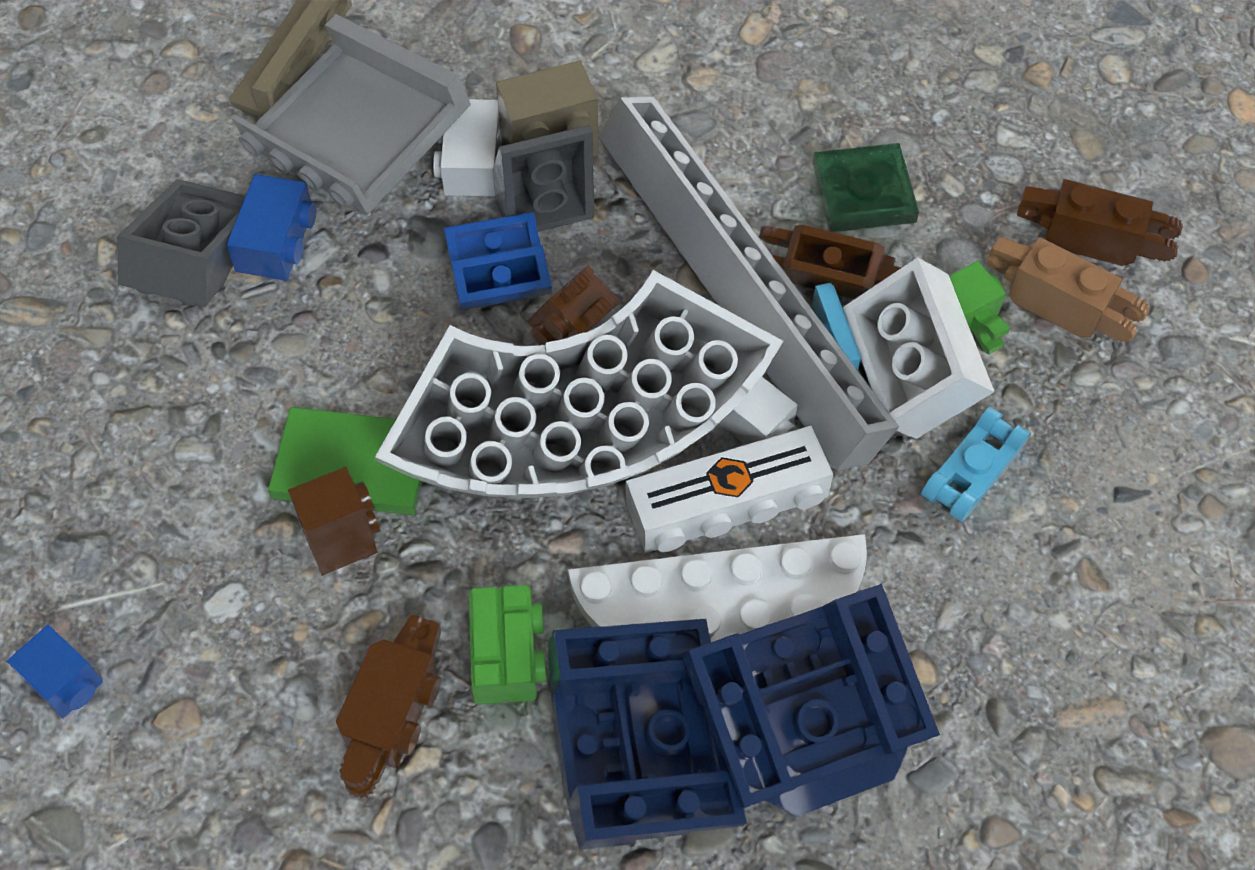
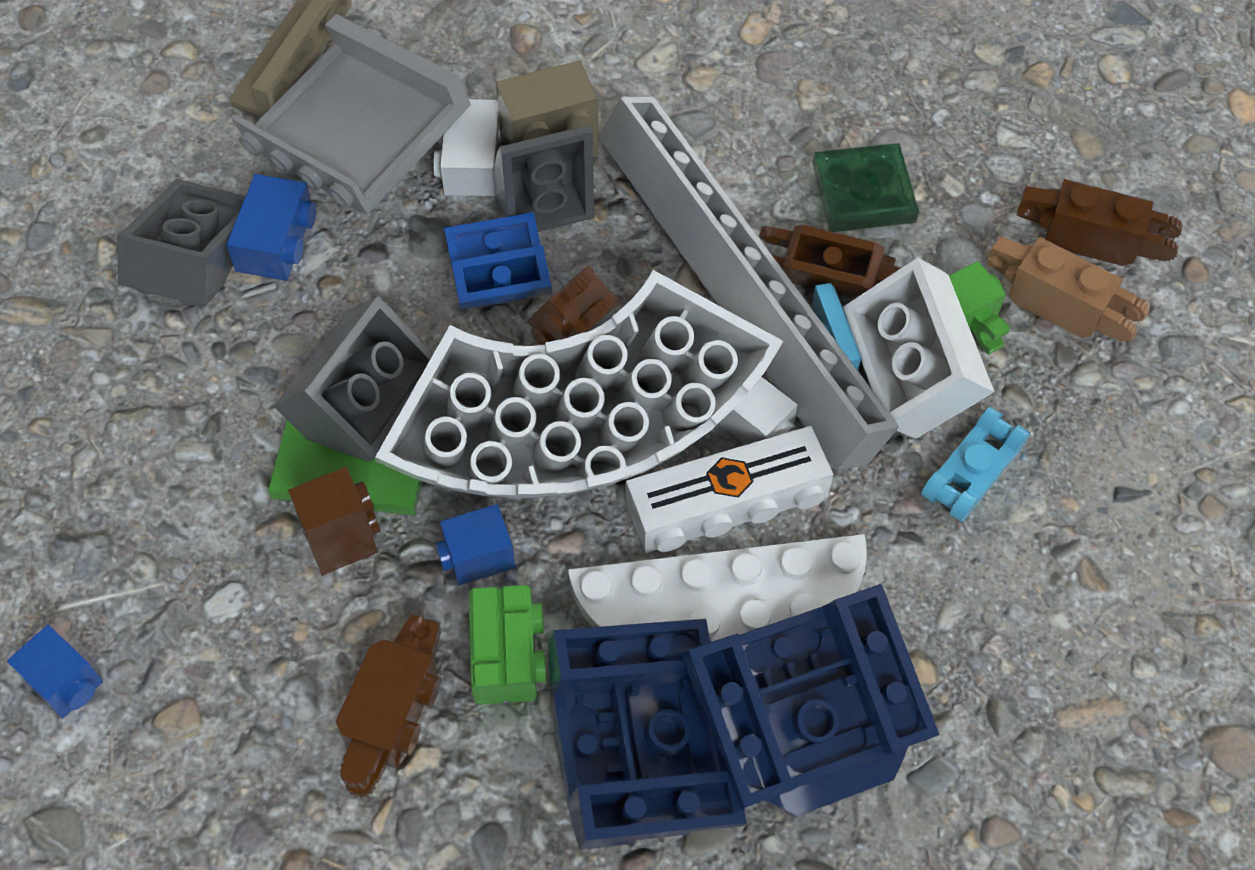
(356, 381): none -> dark grey slope
(475, 545): none -> blue brick

